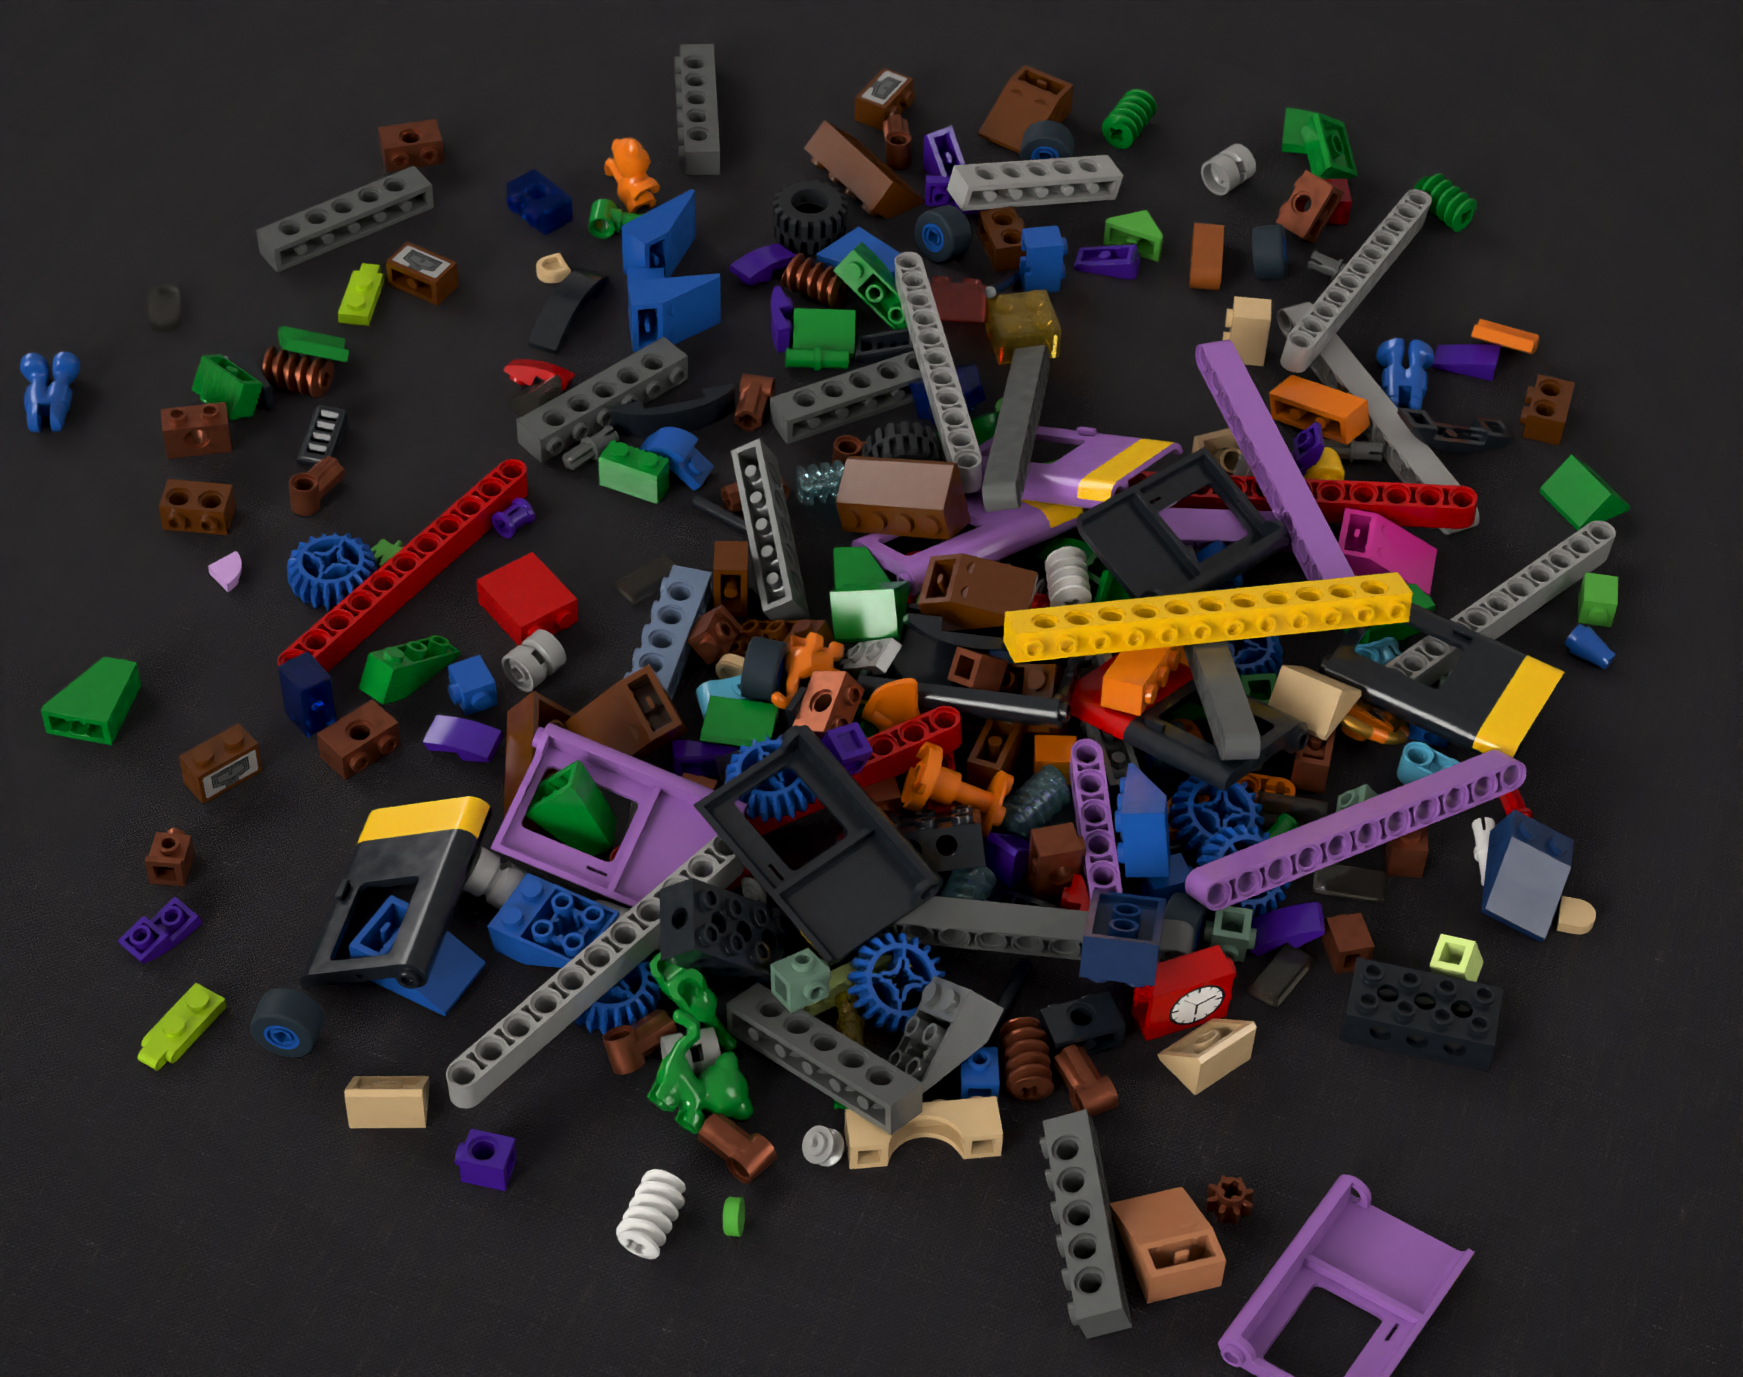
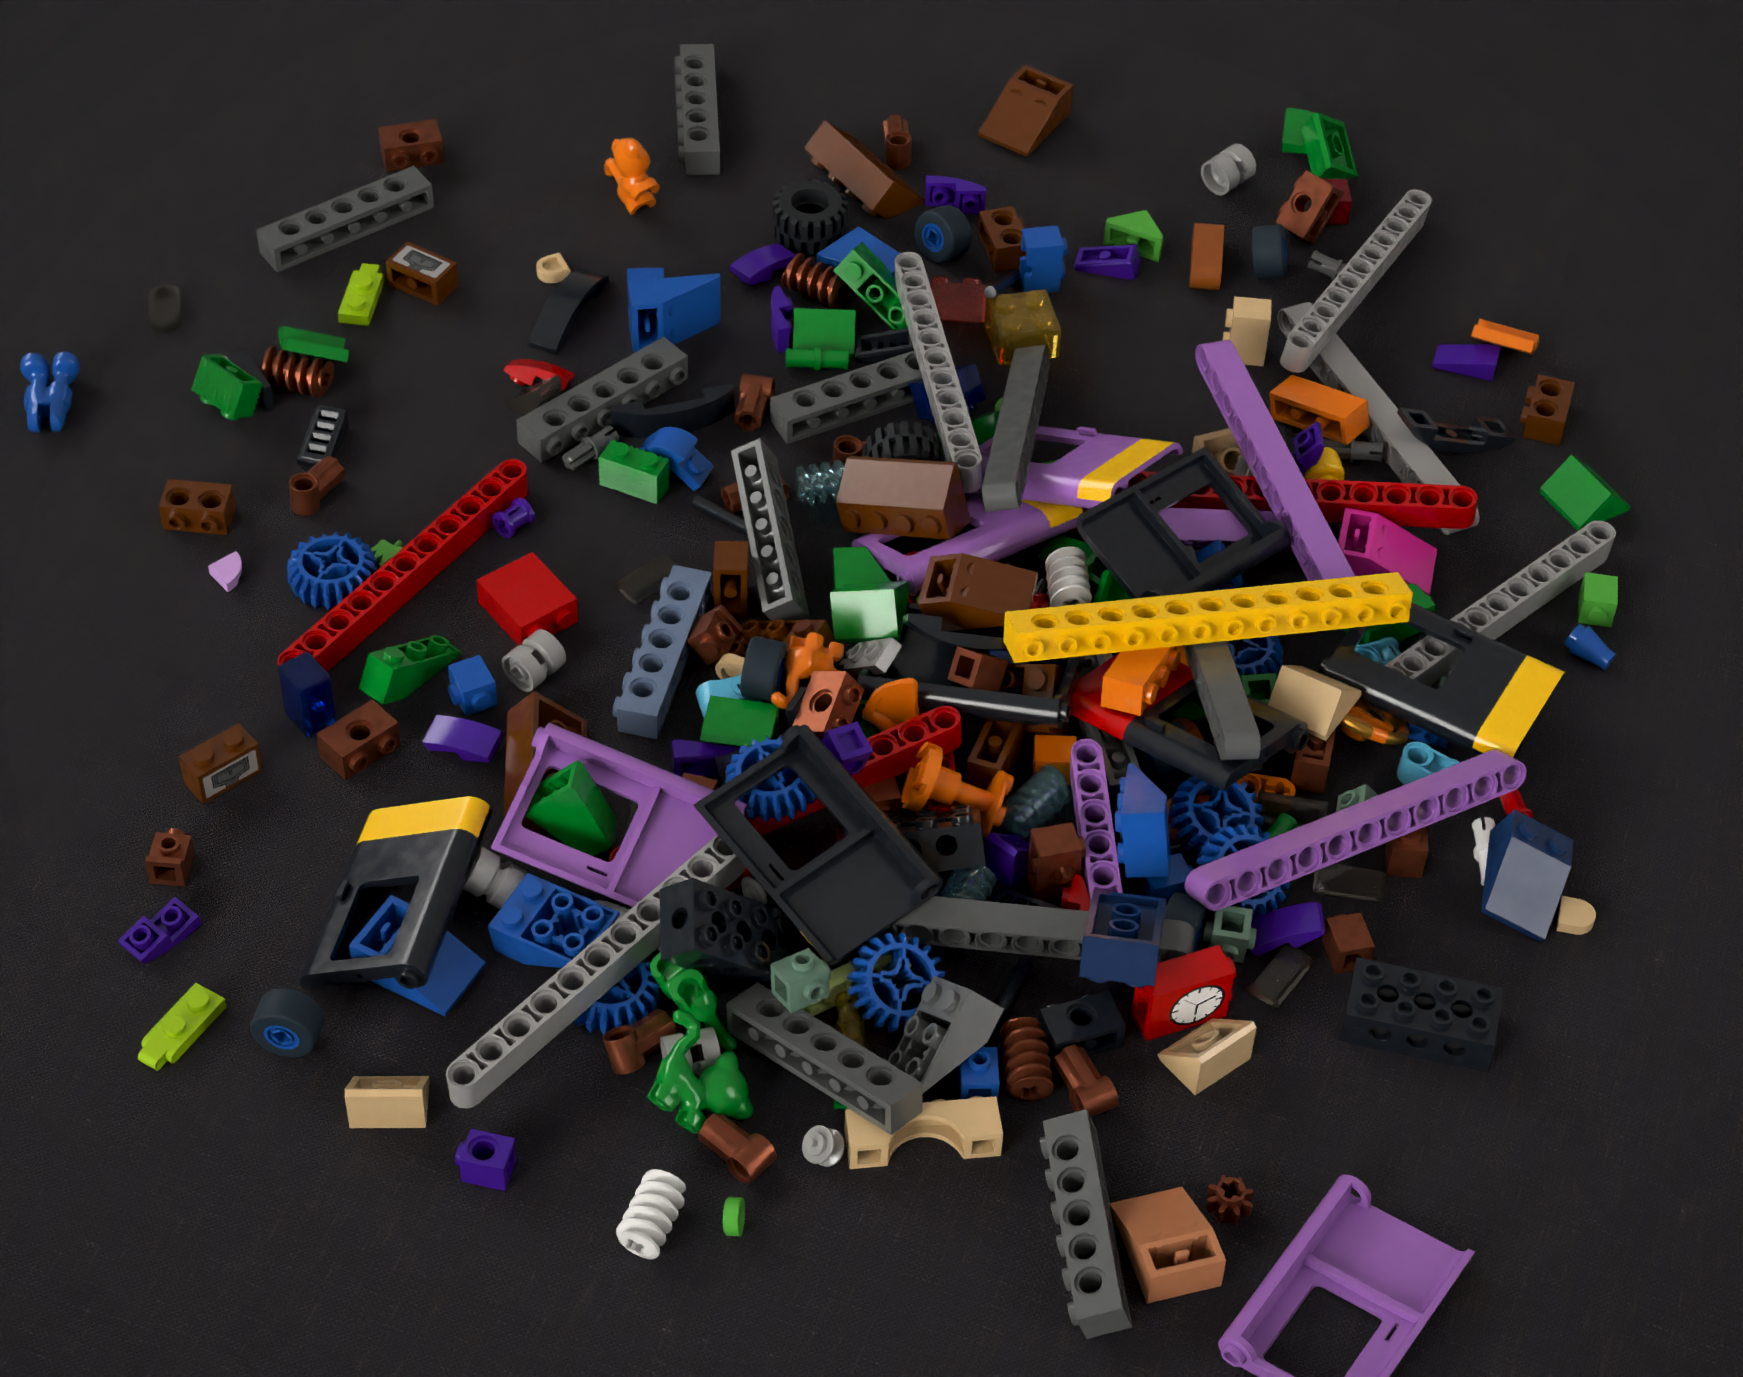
(95, 702): green slope -> none
(196, 430): copper brick -> none
(539, 202): clear blue brick -> none
(607, 218): green pin -> none
(631, 716): reddish brown slope -> none
(660, 235): blue slope -> none
(884, 96): reddish brown brick -> none
(941, 152): dark purple slope -> none
(1034, 182): light grey brick -> none
(1046, 141): black wheel -> none
(1129, 118): green piece -> none
(1404, 385): blue piece -> none
(1448, 201): green piece -> none
(1457, 958): yellowish green brick -> none

